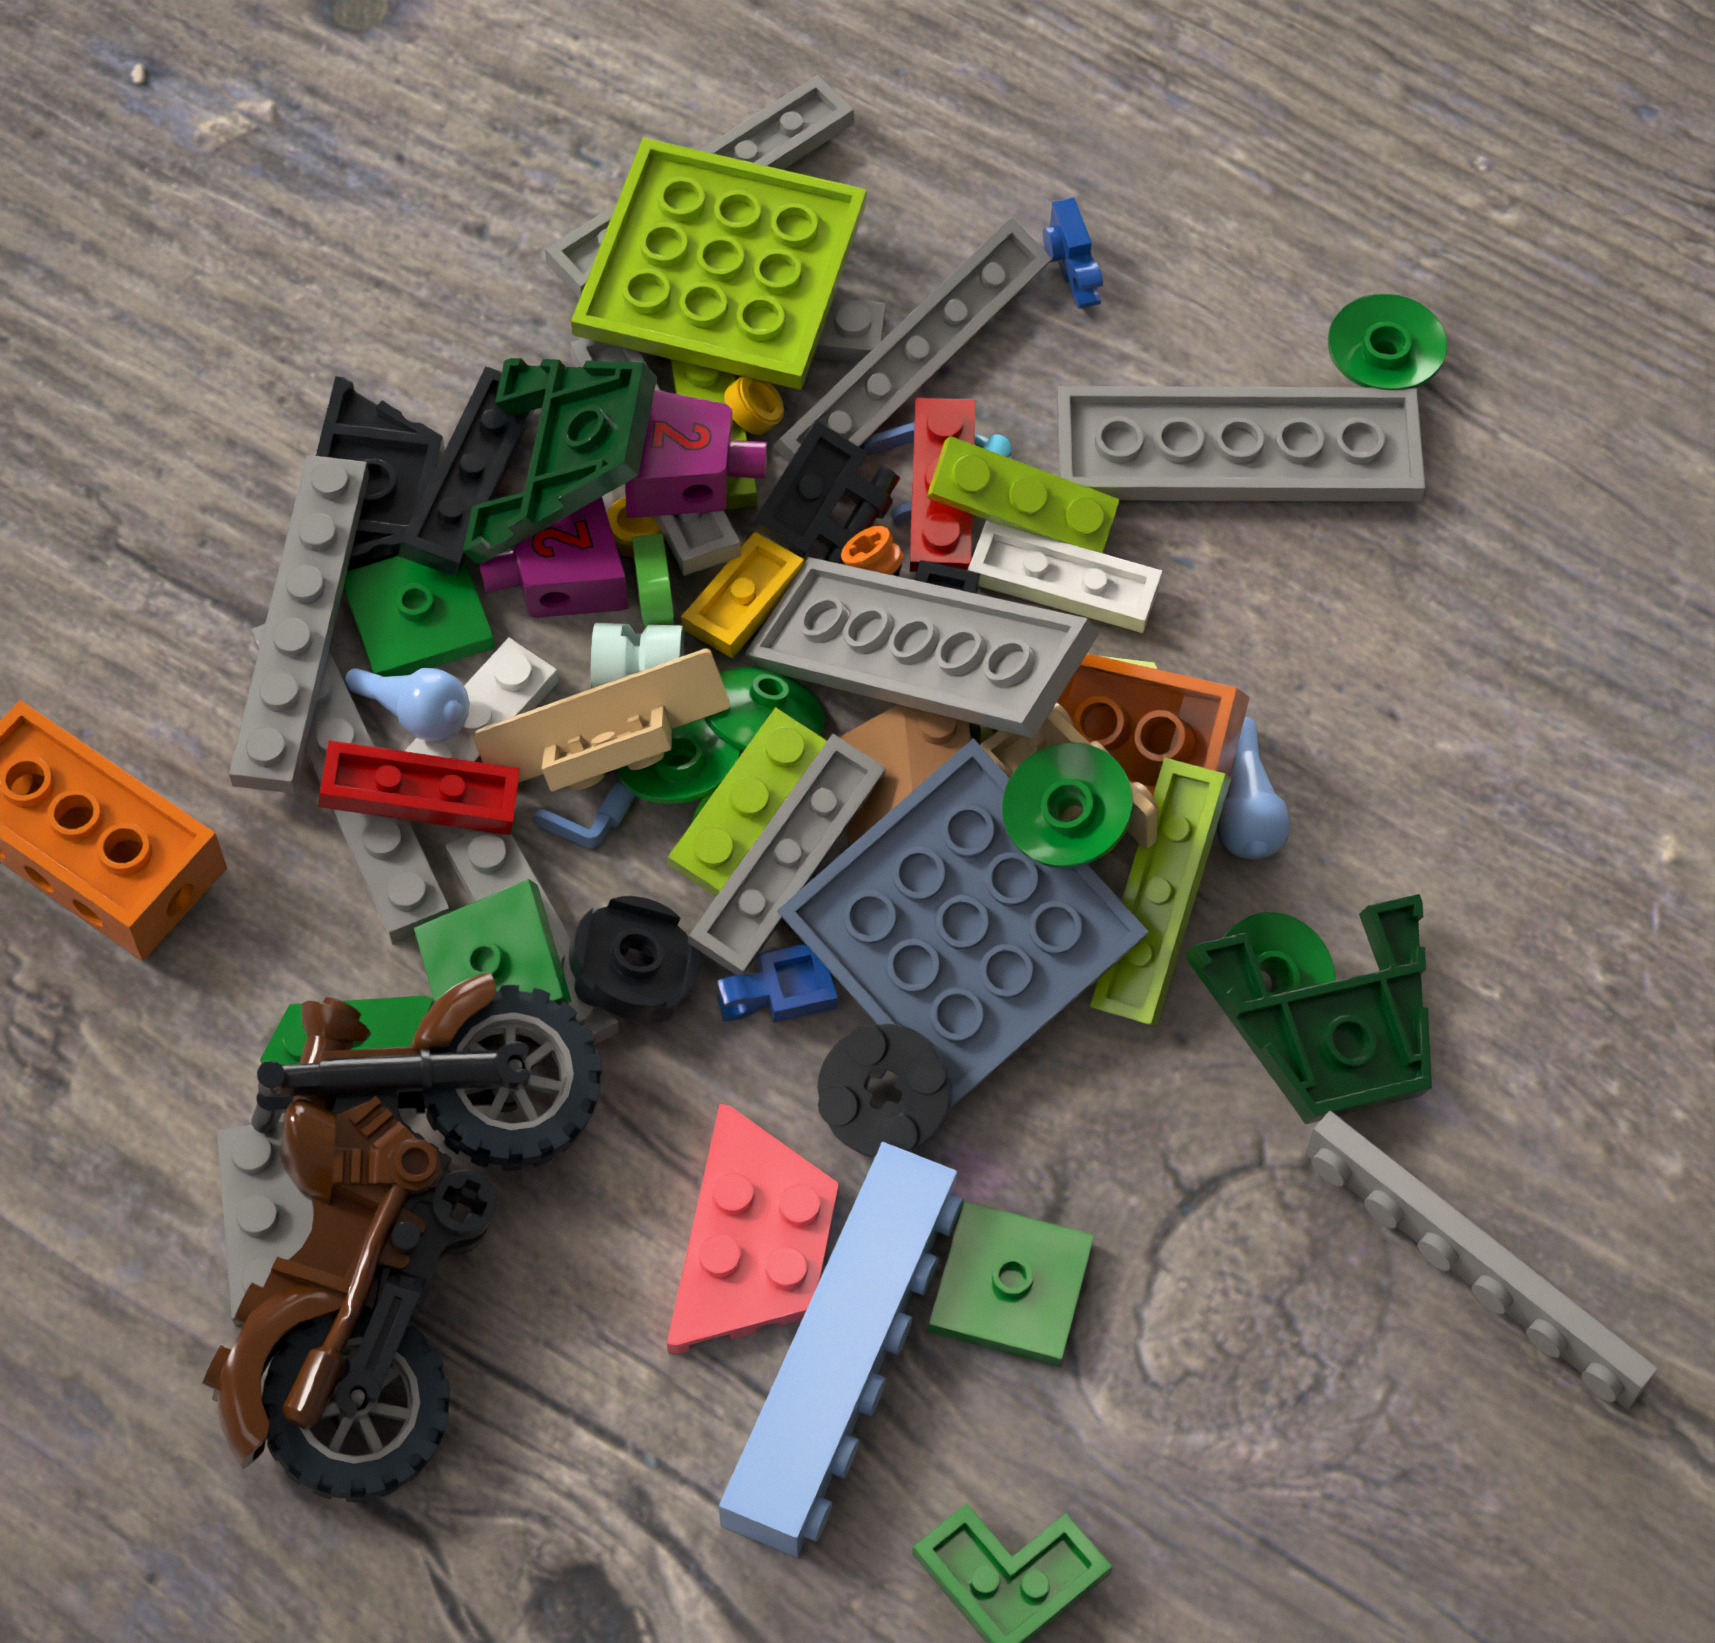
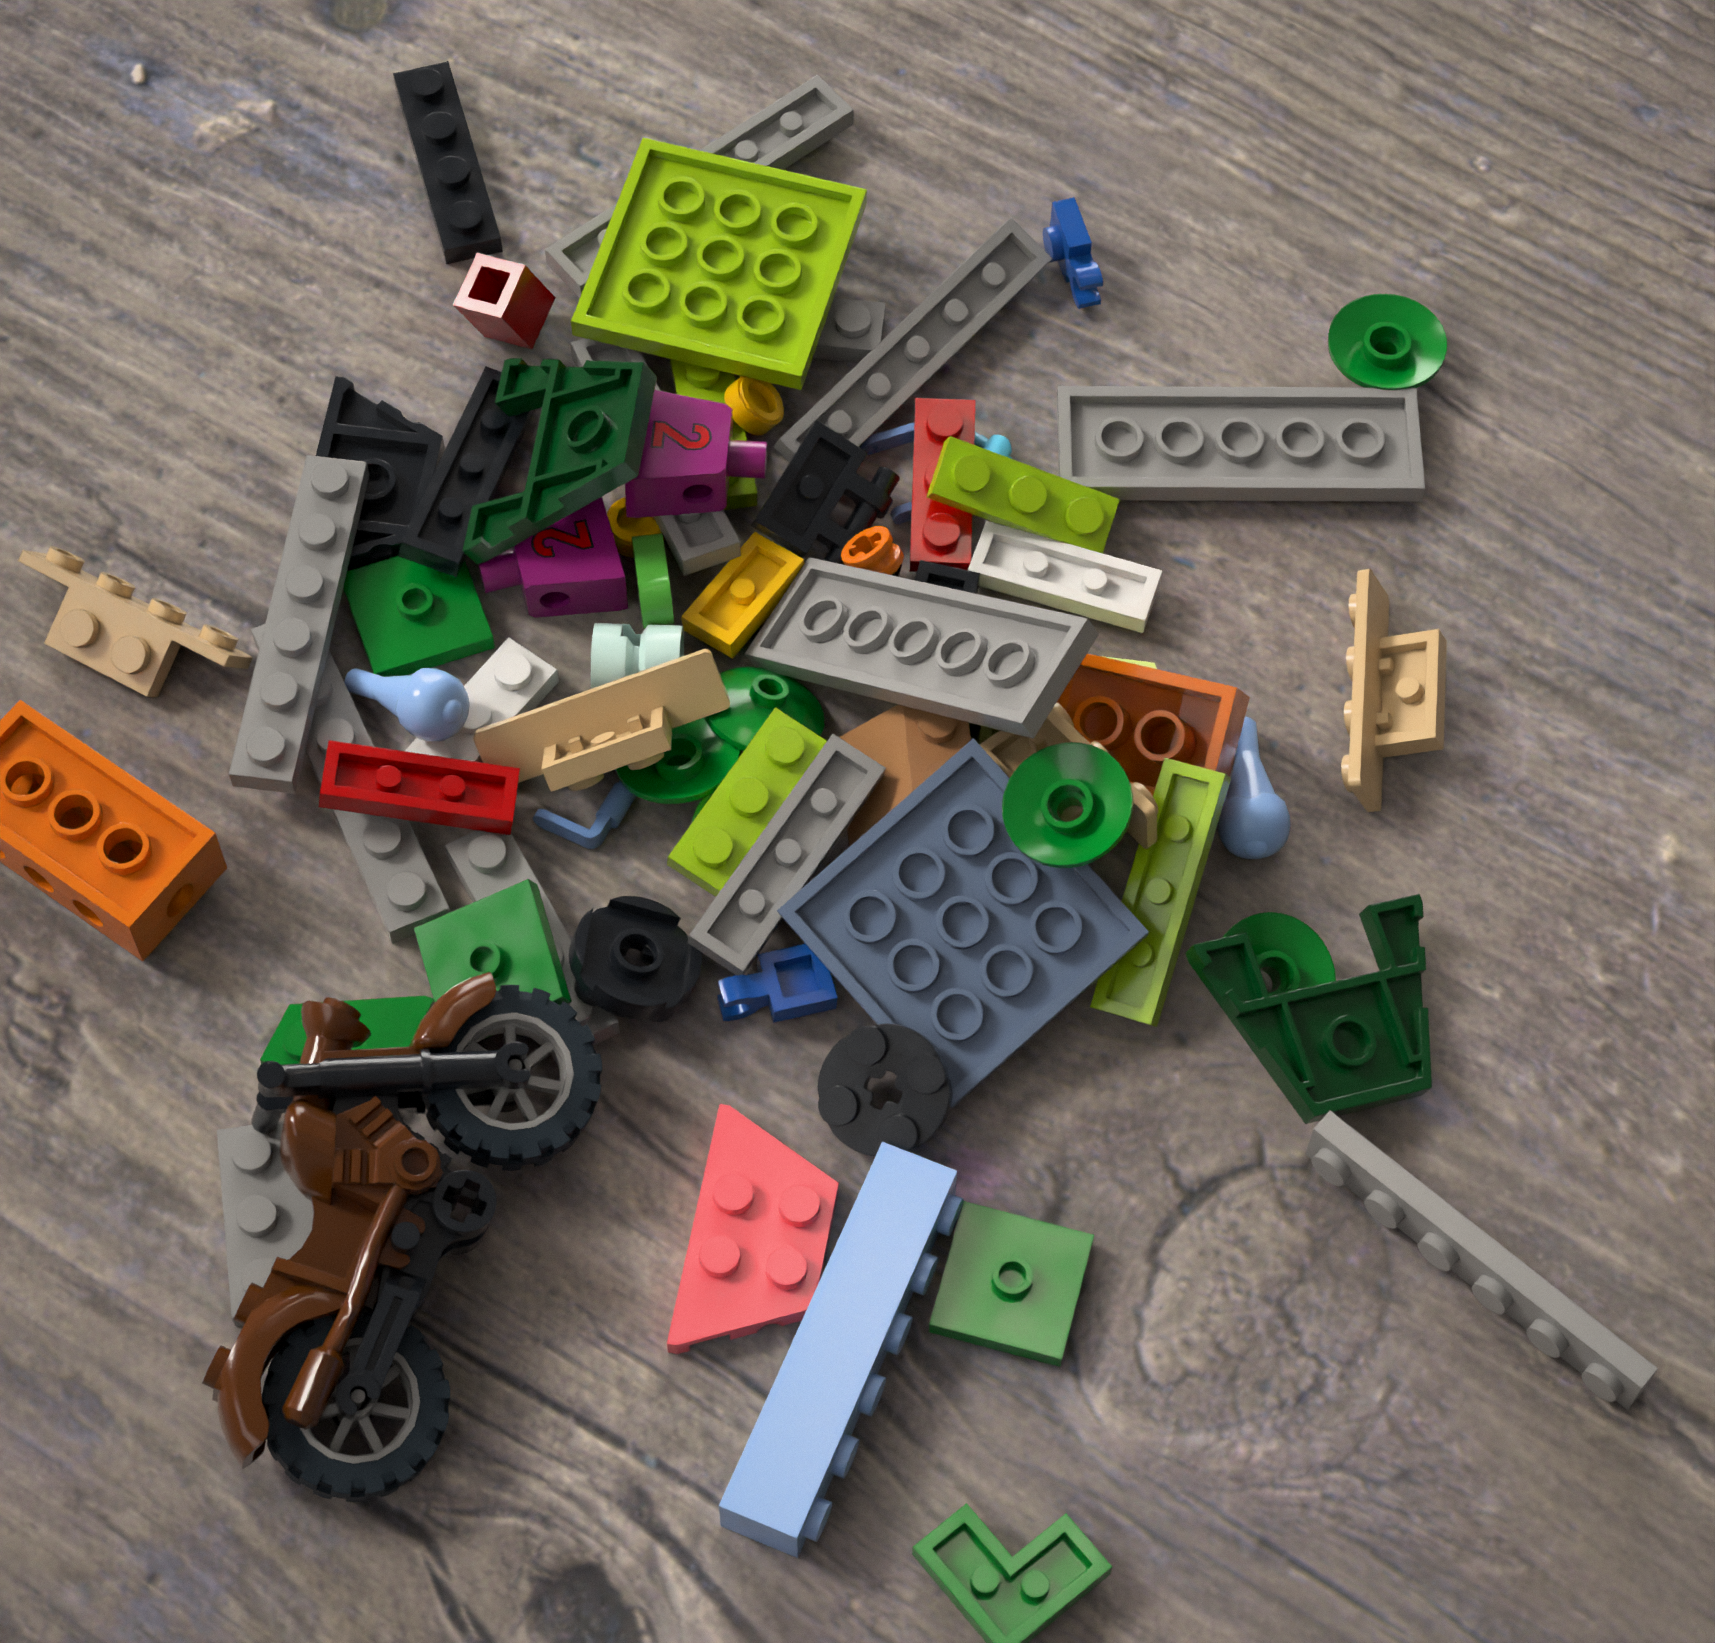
(121, 633): none -> tan bracket
(447, 162): none -> black plate
(504, 301): none -> red brick
(1394, 692): none -> tan bracket

